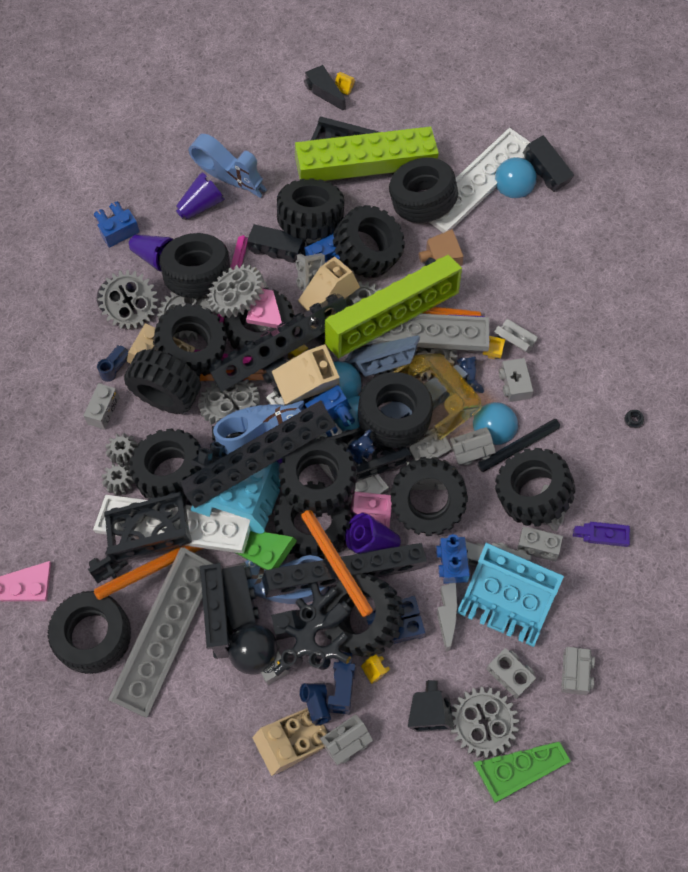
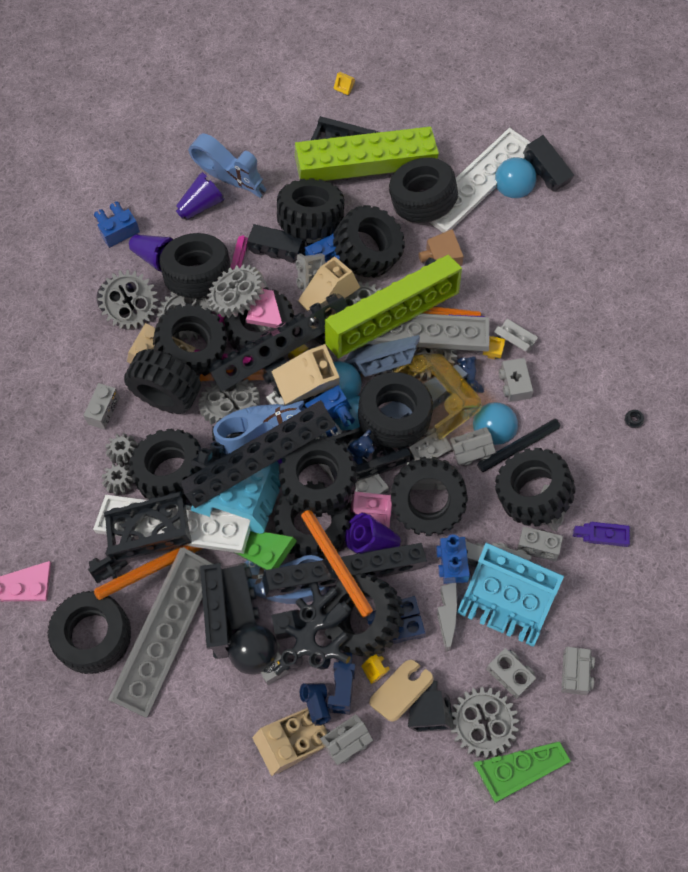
(113, 362): dark blue piece -> none
(323, 86): black slope -> none
(399, 692): none -> tan piece

